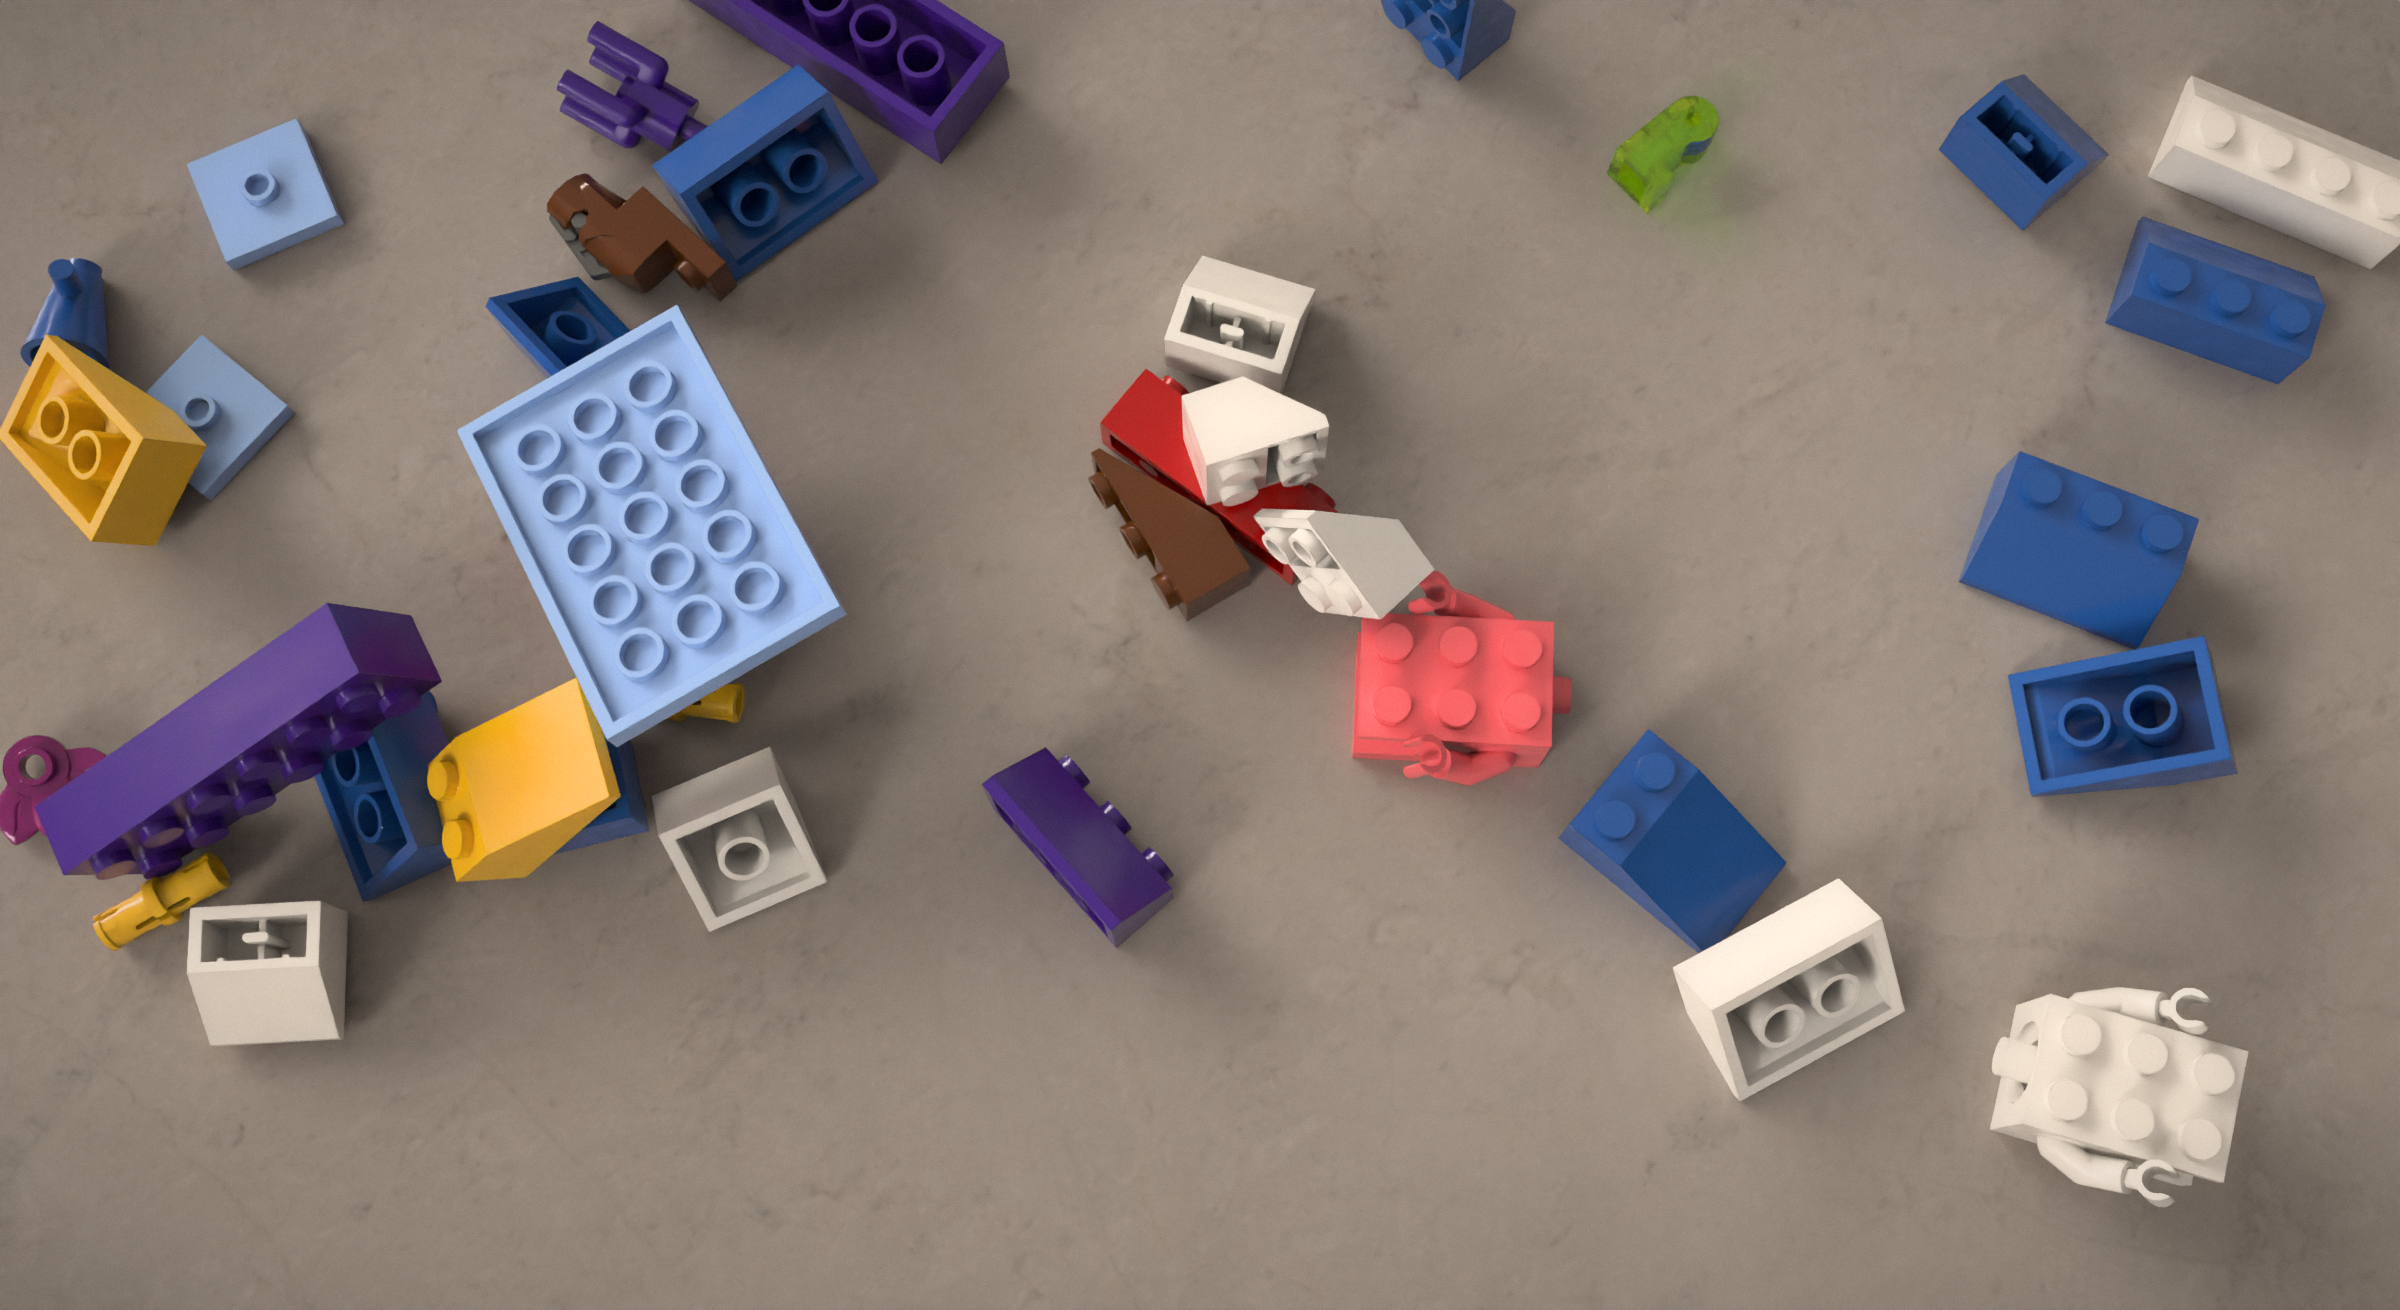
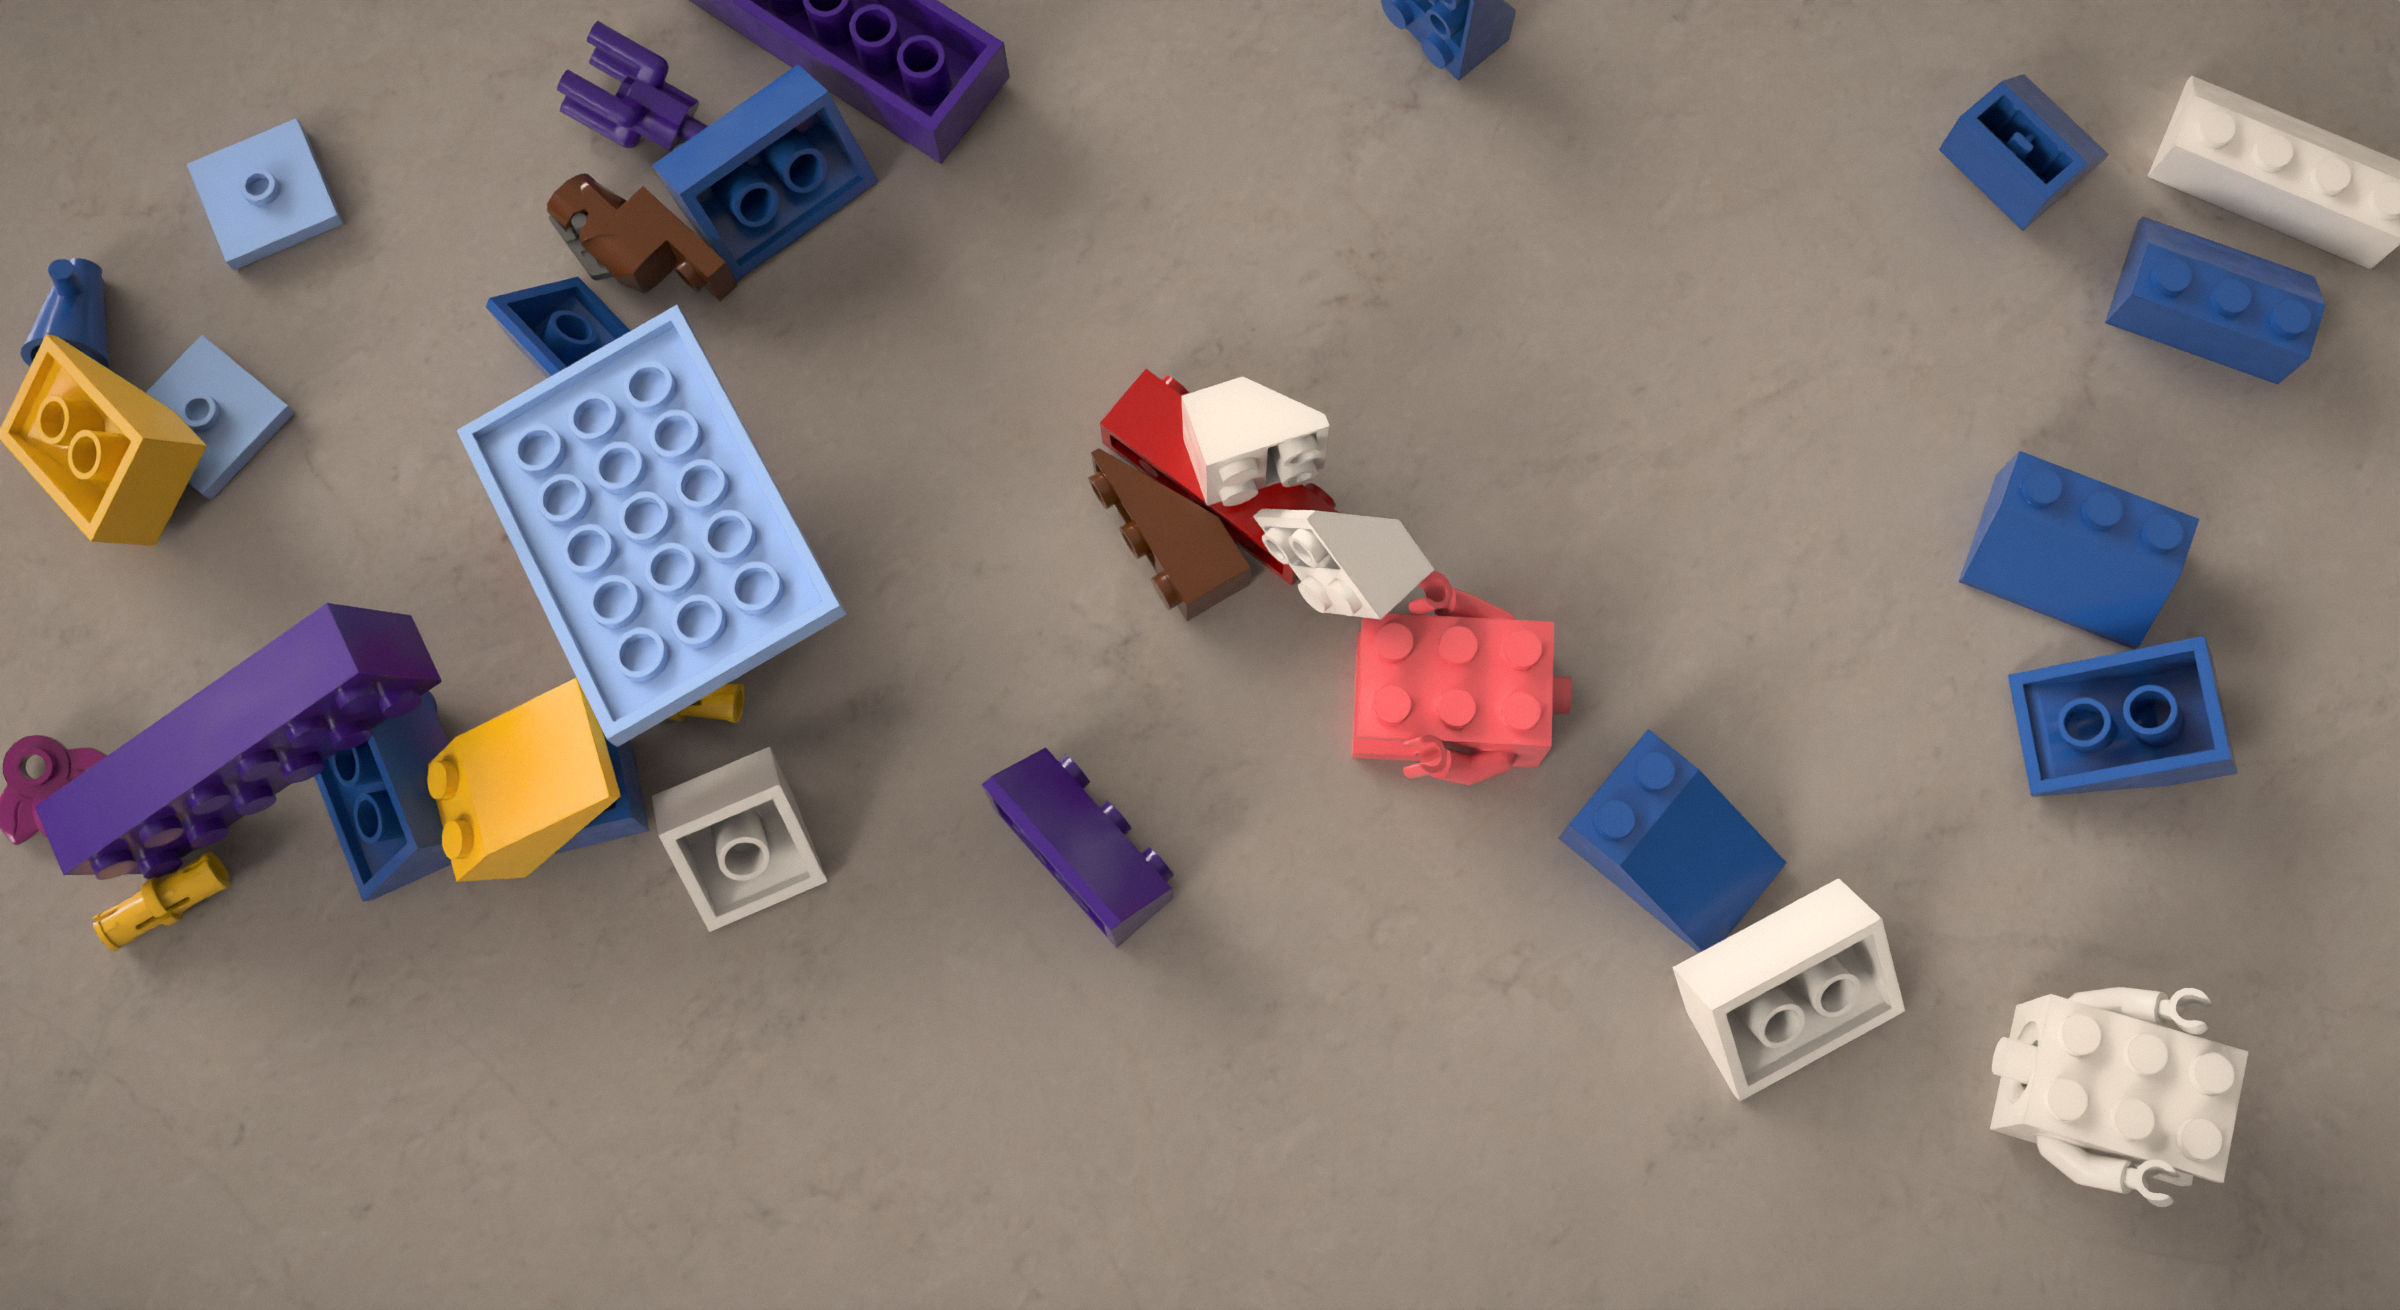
(269, 971): white slope -> none
(1237, 324): white slope -> none
(1670, 139): clear neon green leg -> none

